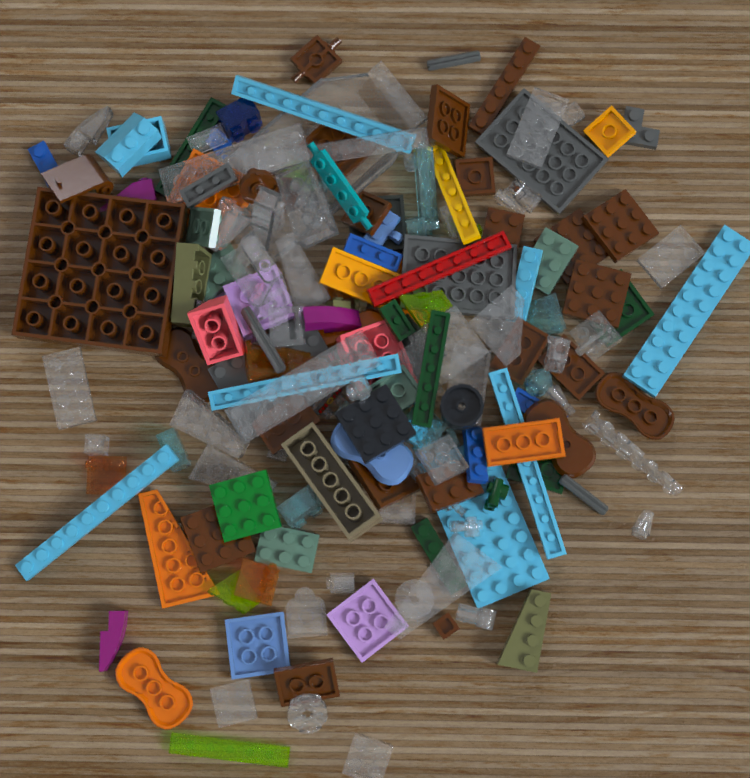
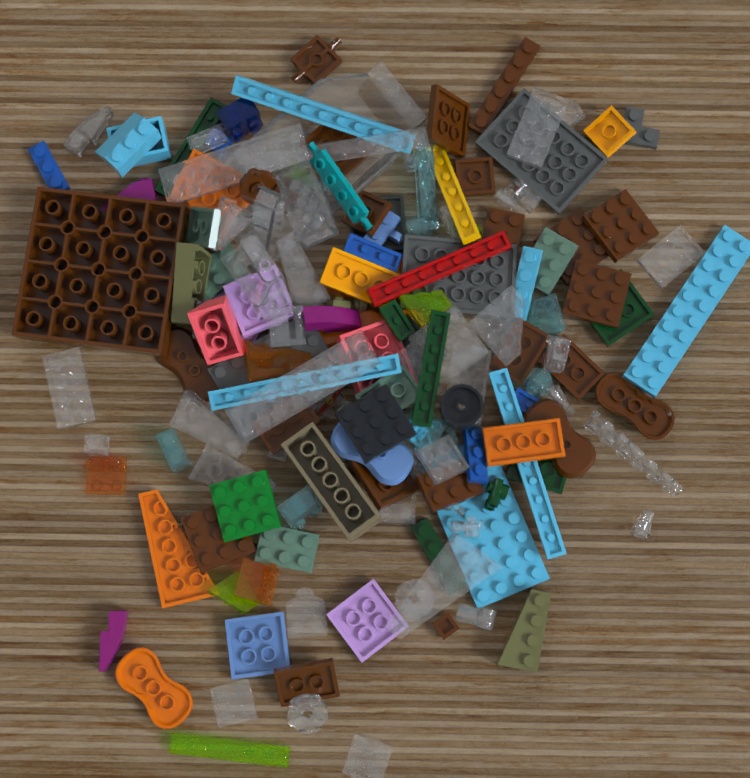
(77, 178): door -> none
(97, 512): medium azure plate -> none
(208, 185): dark grey plate -> none
(263, 339): dark grey axle -> none
(341, 583): clear brick -> none
(358, 389): clear plate -> none
(453, 60): dark grey axle -> none
(583, 494): dark grey axle -> none
(595, 336): clear bracket -> none

